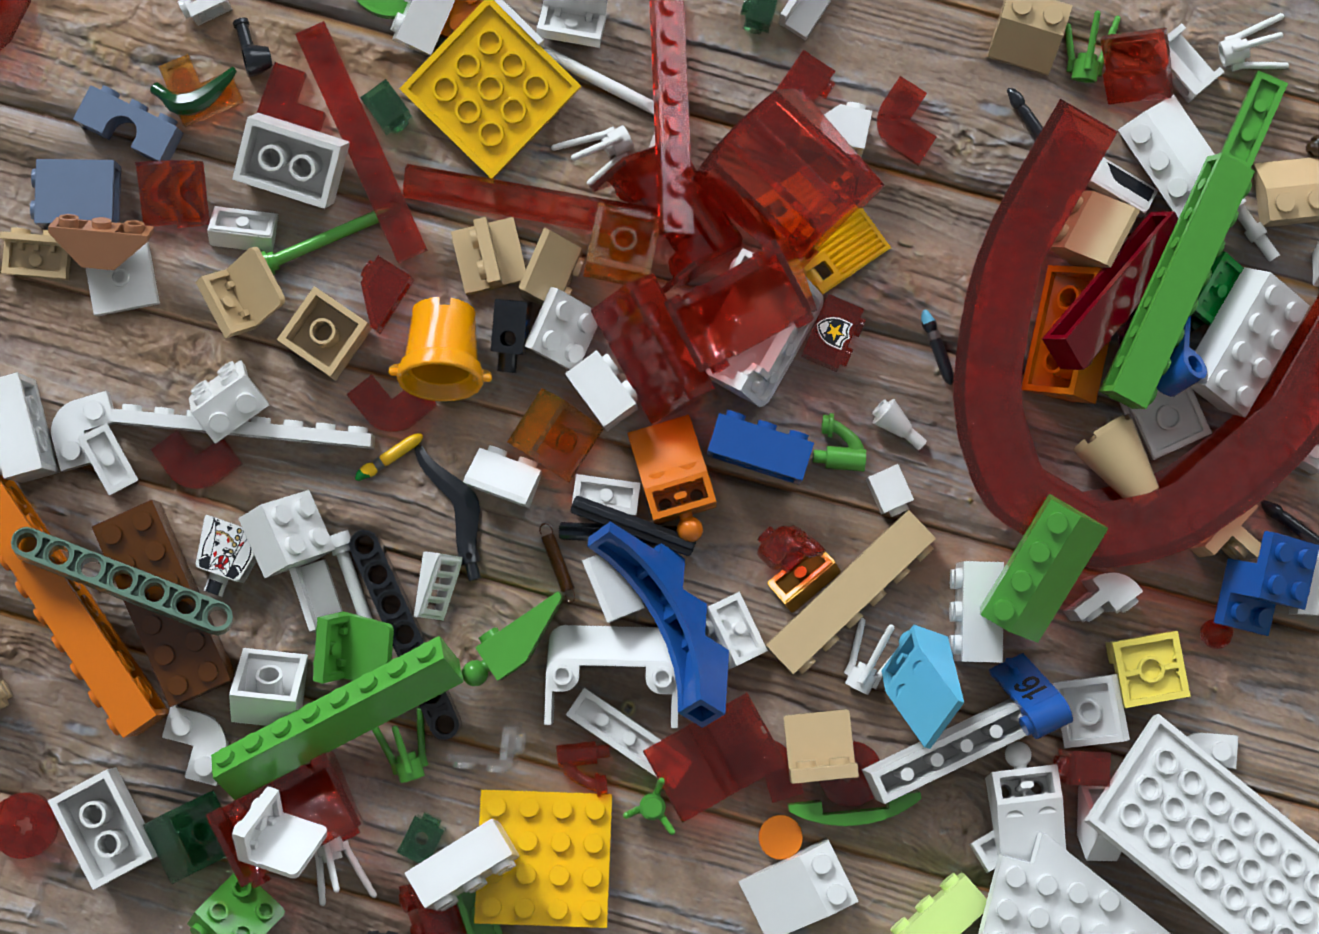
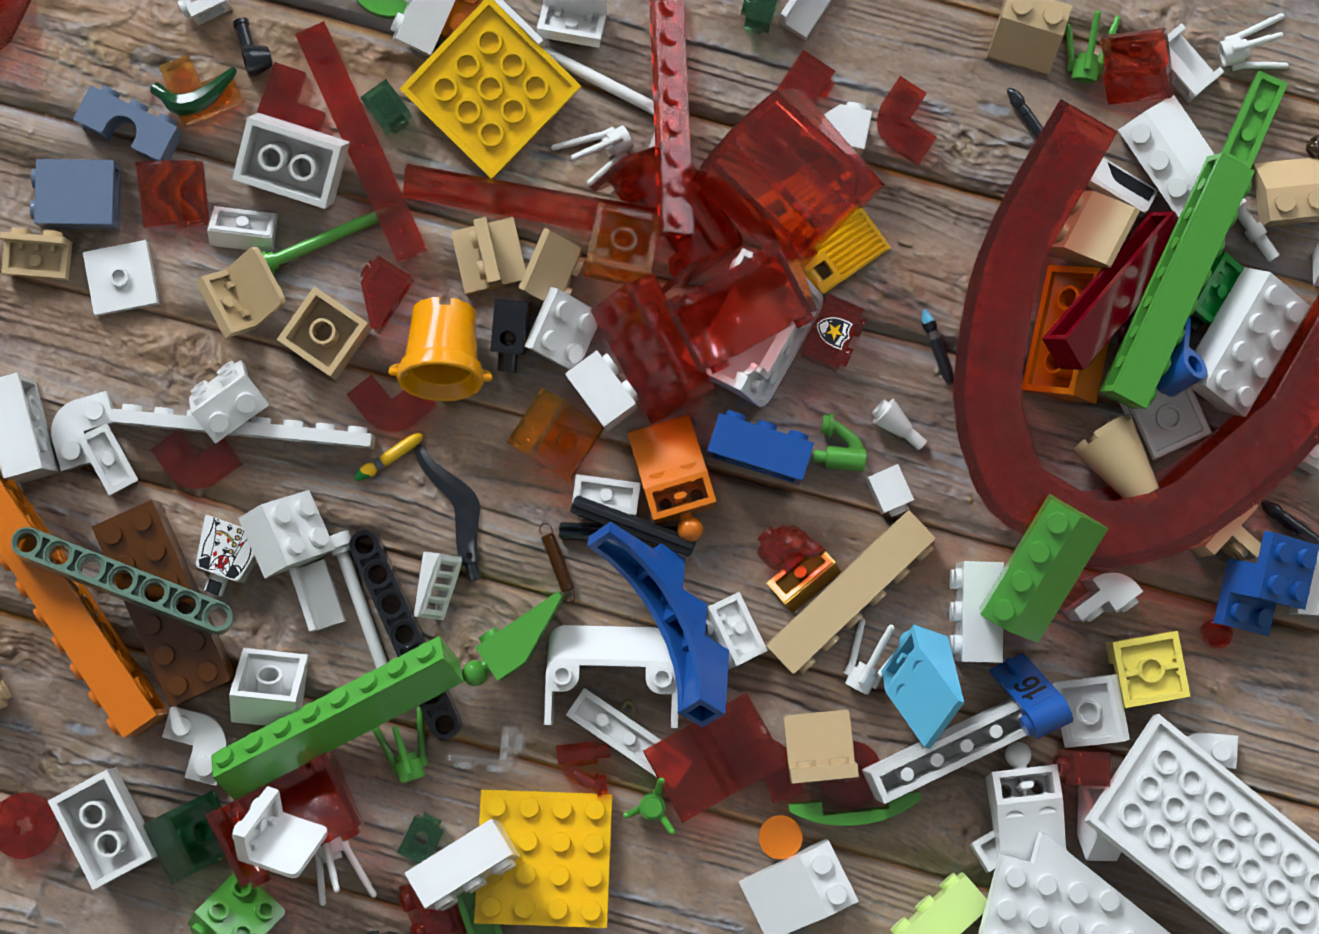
(99, 241): nougat slope -> none
(350, 646): bright green bracket -> none
(504, 477): white slope -> none
(612, 589): white slope -> none

